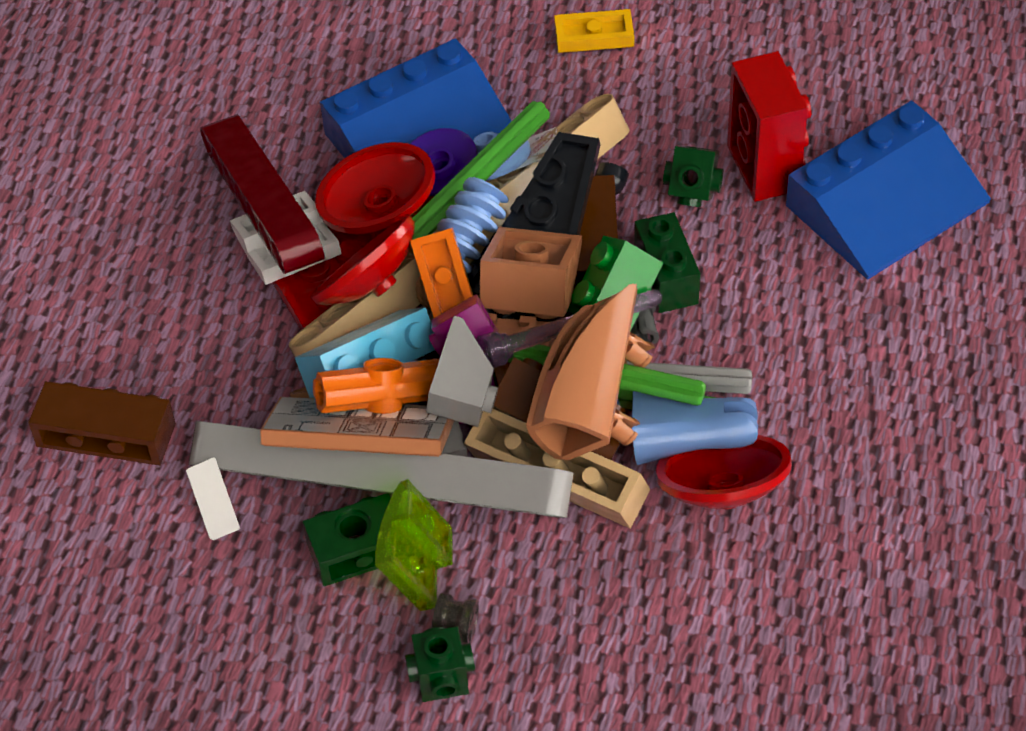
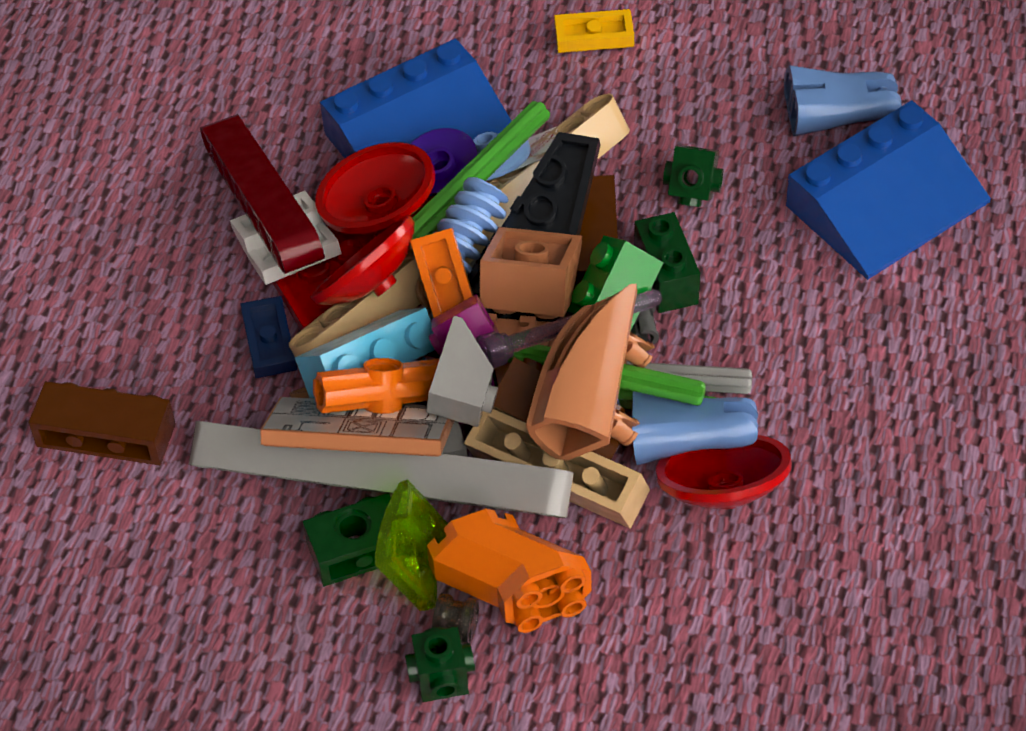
(213, 499): white sticker -> none
(268, 336): none -> dark blue plate
(510, 569): none -> orange brick
(621, 175): black hinge -> none
(766, 123): red brick -> none
(832, 99): none -> medium blue piece

